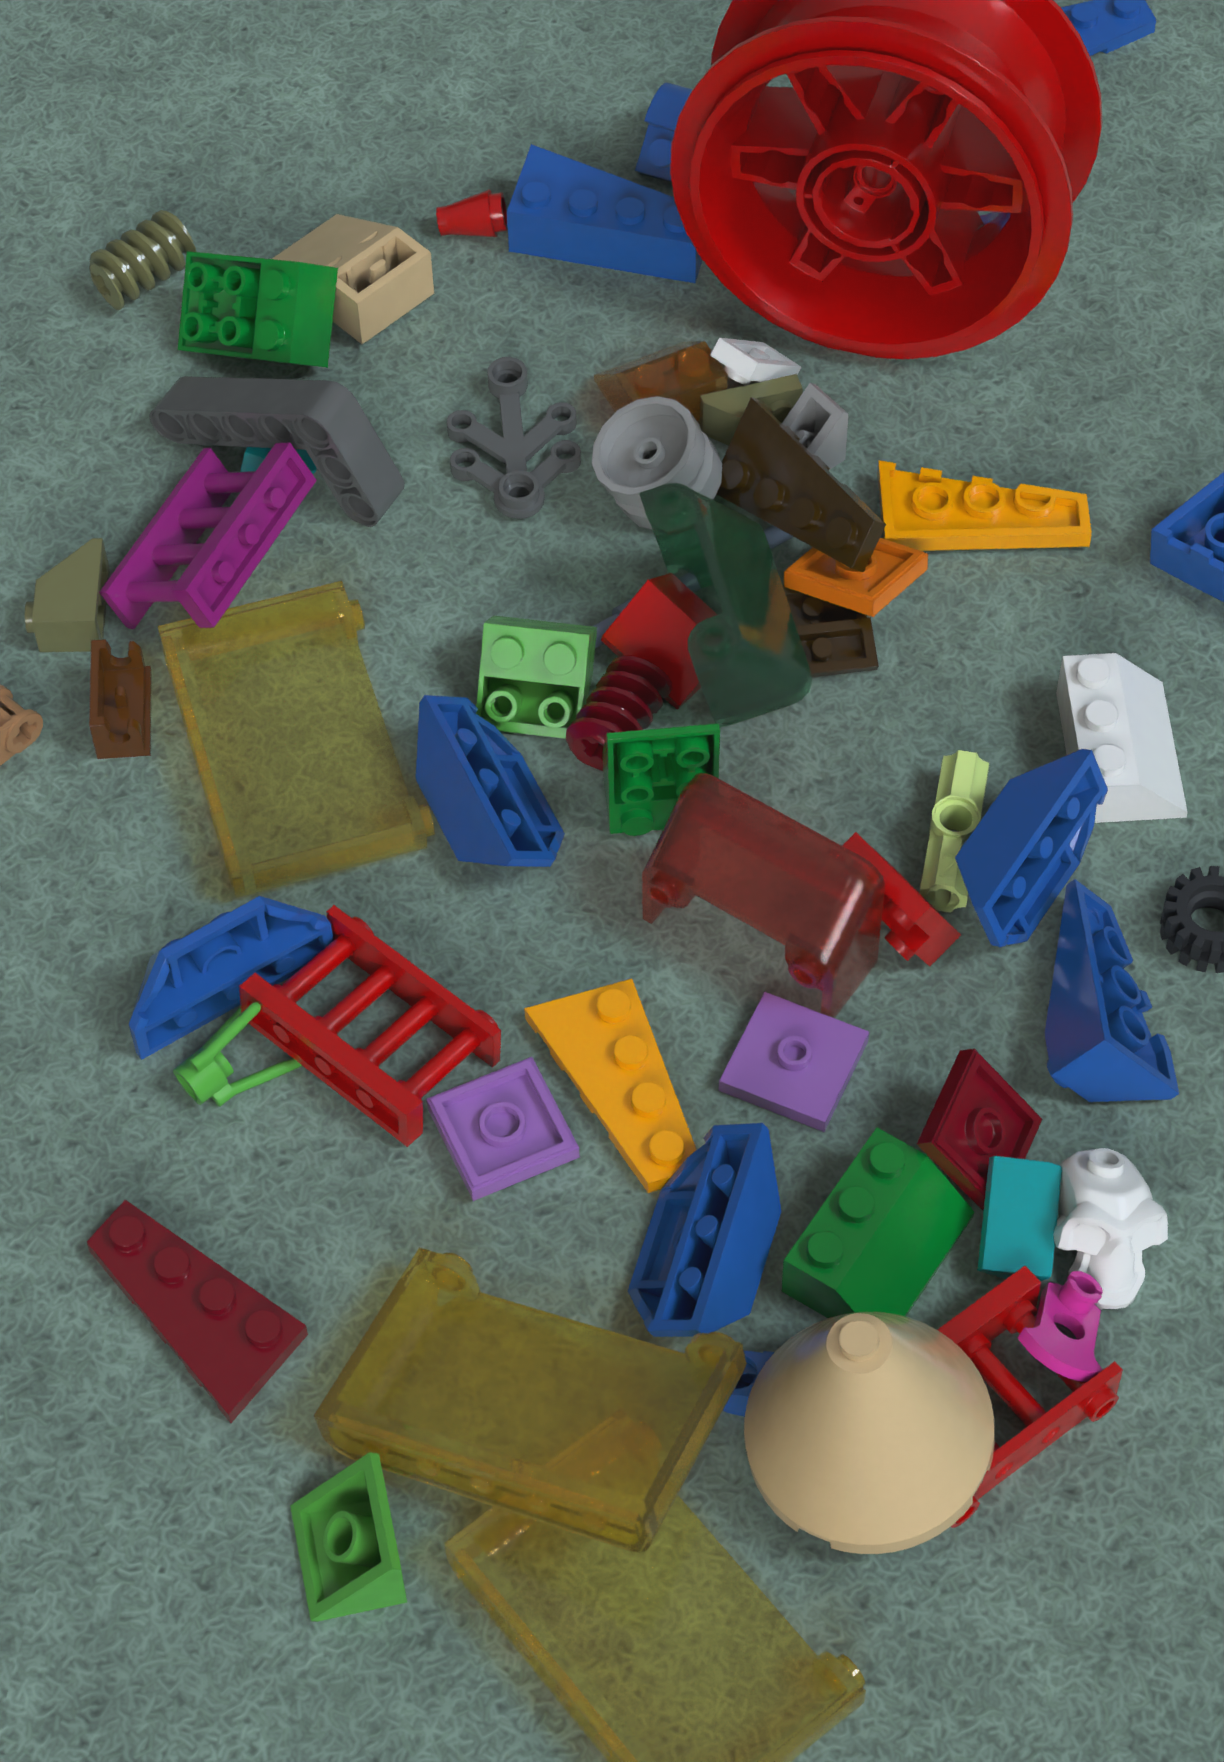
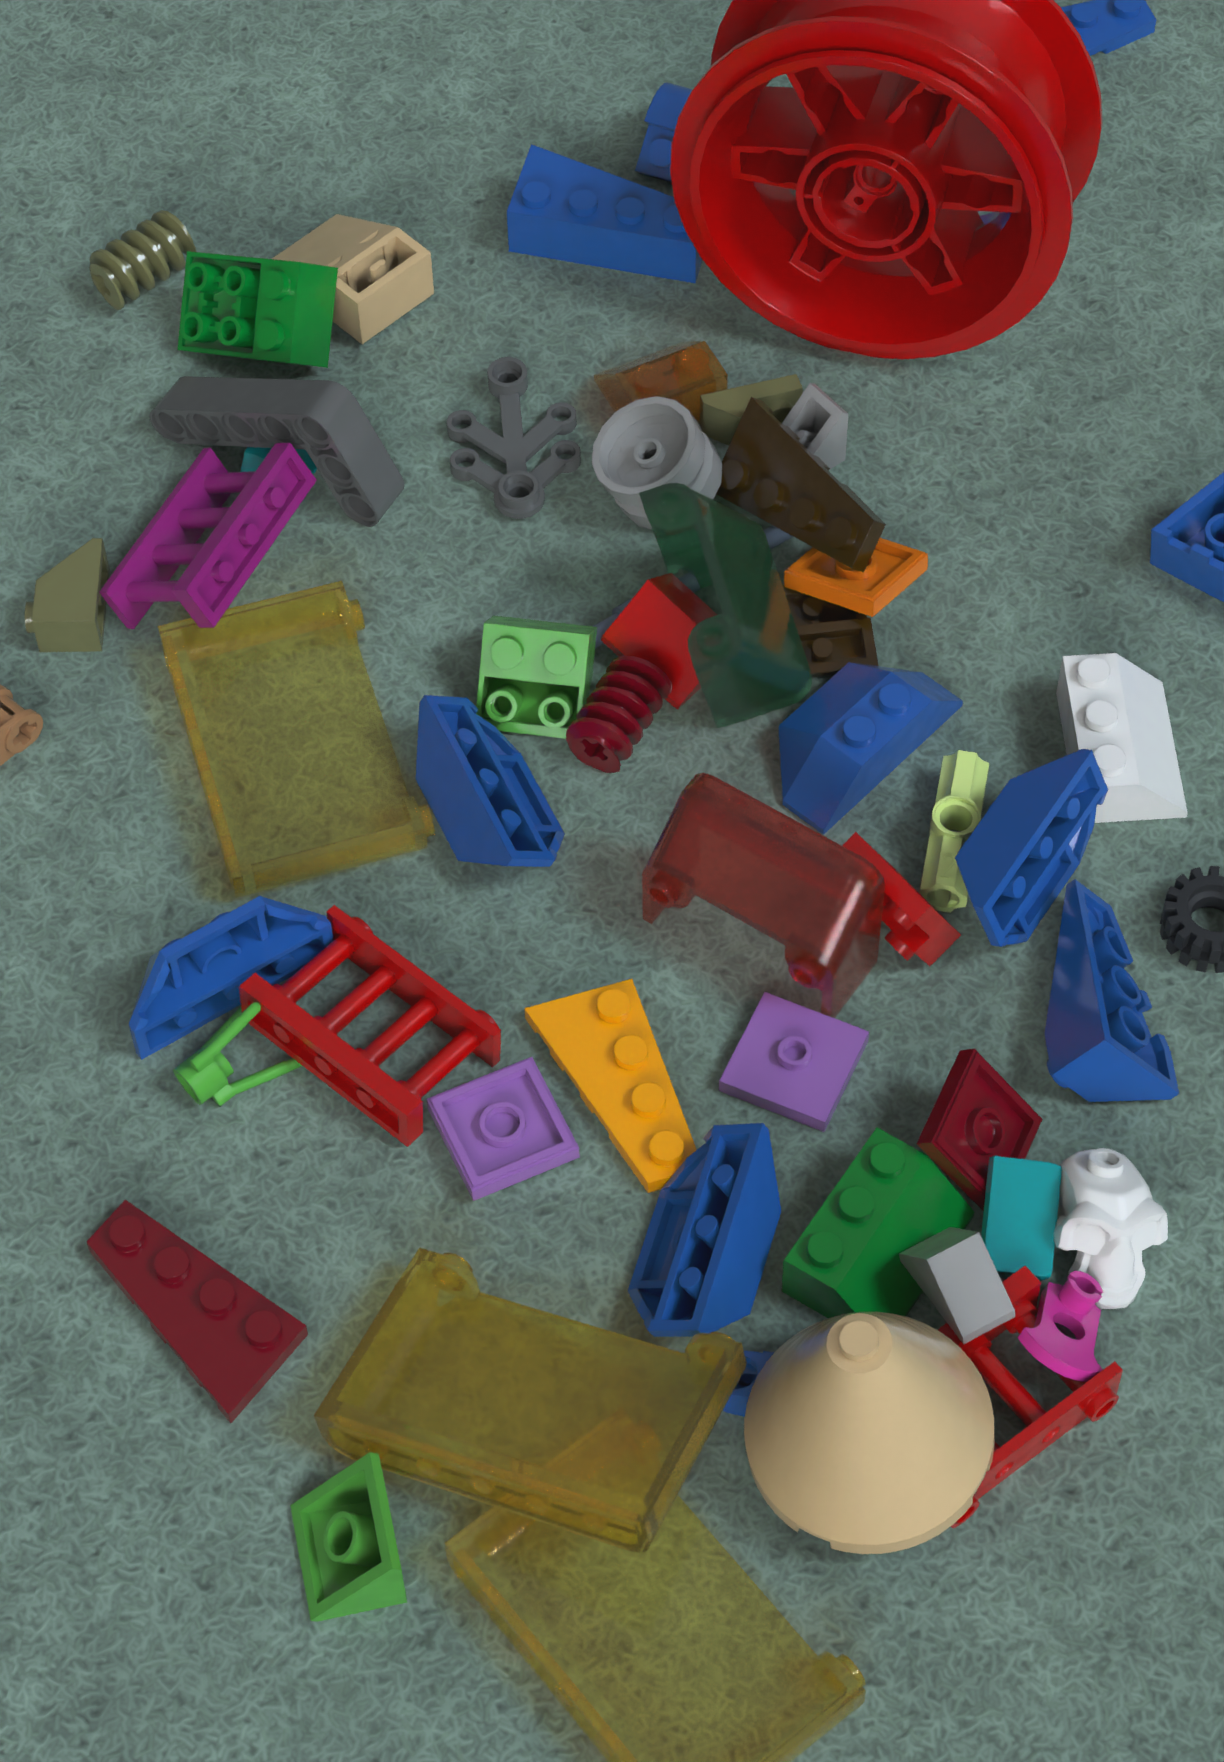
(120, 702): reddish brown hinge -> none
(474, 216): red cone -> none
(649, 771): green slope -> none
(752, 361): white plate -> none
(855, 737): none -> blue wedge
(960, 1281): none -> light grey slope
(963, 515): light orange wing -> none

